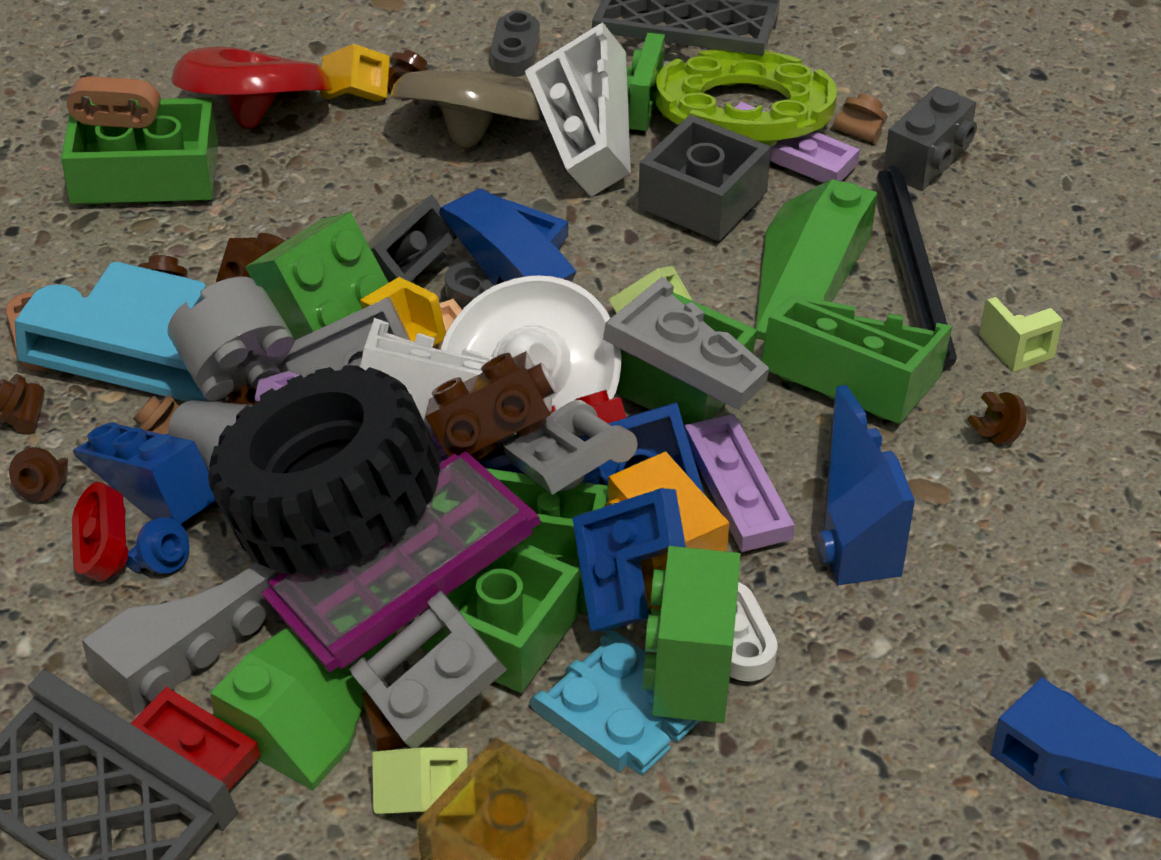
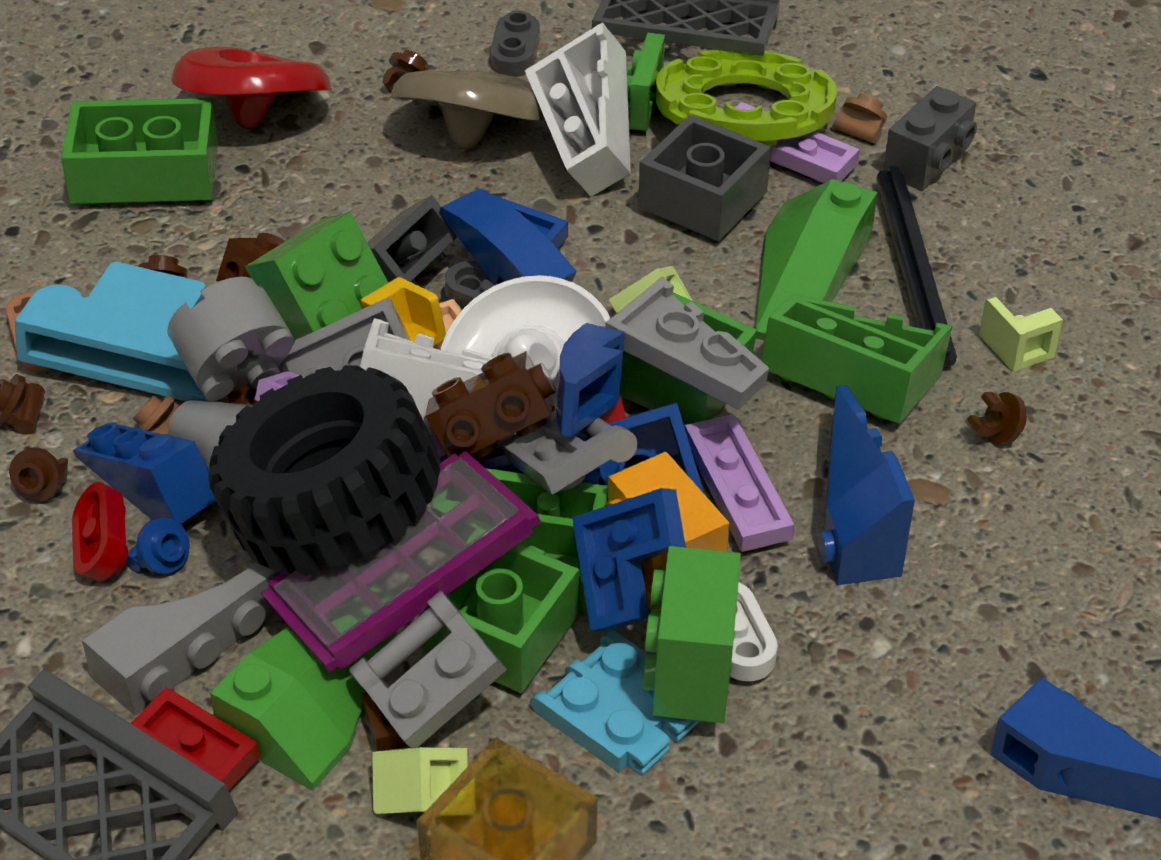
(113, 102): nougat beam -> none
(357, 72): yellow panel -> none
(588, 376): none -> blue slope

